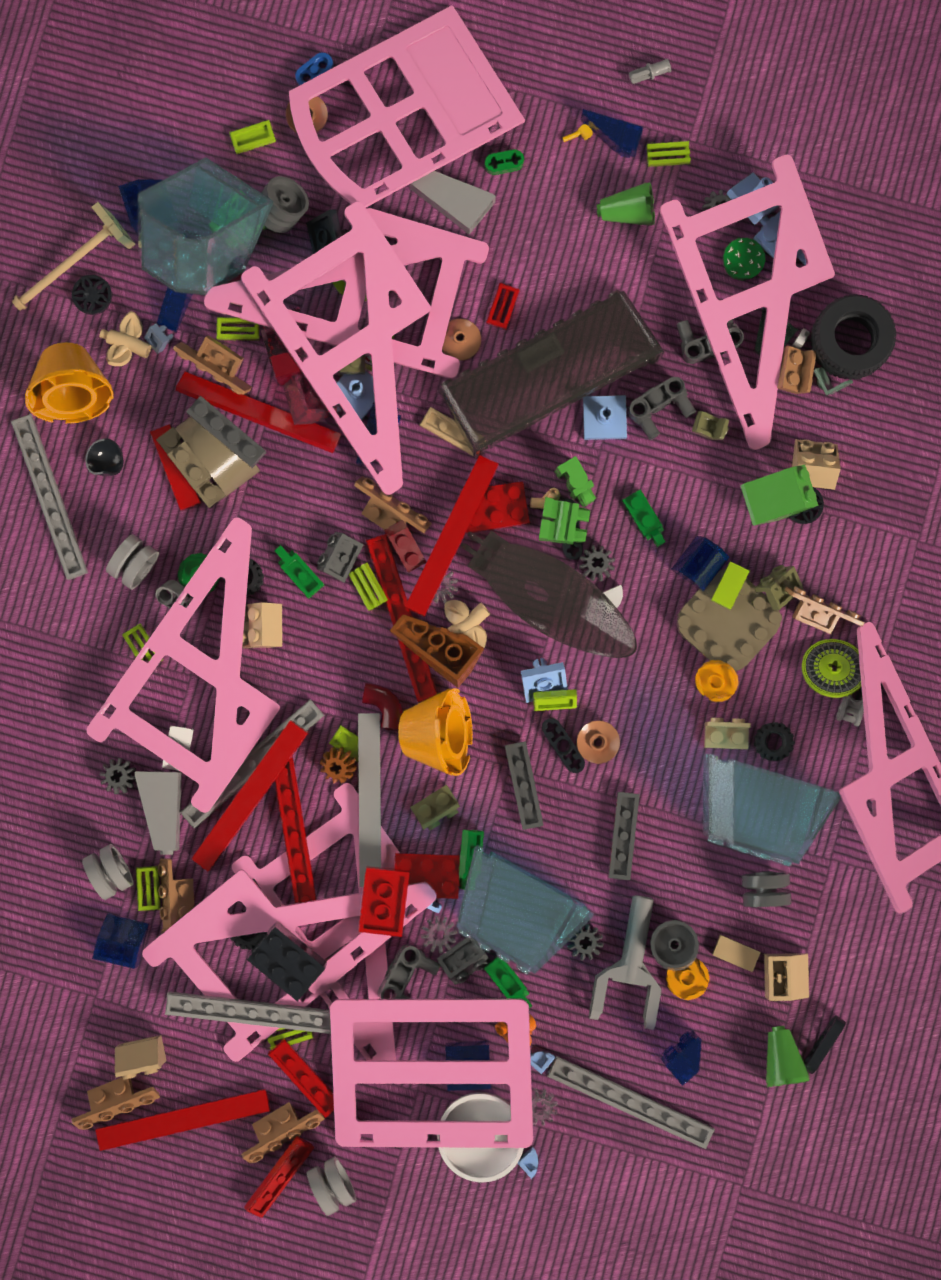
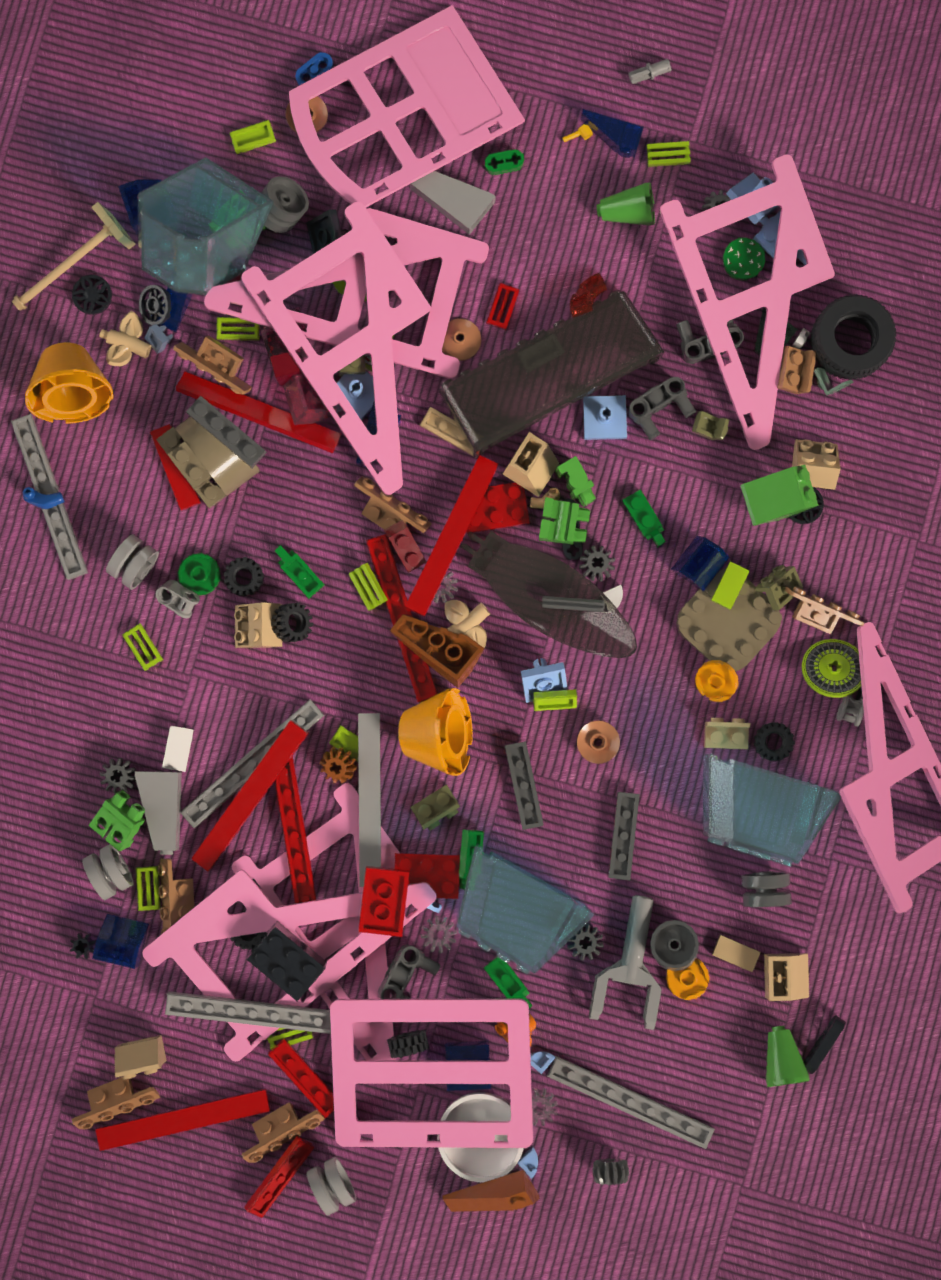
(40, 500): none -> blue arm
(81, 951): none -> black gear
(104, 458): black helmet -> none
(118, 820): none -> bright green hips
(155, 304): none -> black wheel
(230, 740): bright pink piece -> none
(282, 624): none -> black tyre
(339, 556): dark grey bracket -> none
(386, 702): dark red cylinder -> none
(408, 1043): none -> black tyre
(463, 960): dark grey bracket -> none
(499, 1194): none -> dark orange wedge
(532, 464): none -> tan slope
(573, 604): none -> dark grey axle
(577, 755): black beam -> none
(588, 290): none -> clear red tile
(610, 1171): none -> dark grey gear
(684, 1057): clear blue slope -> none

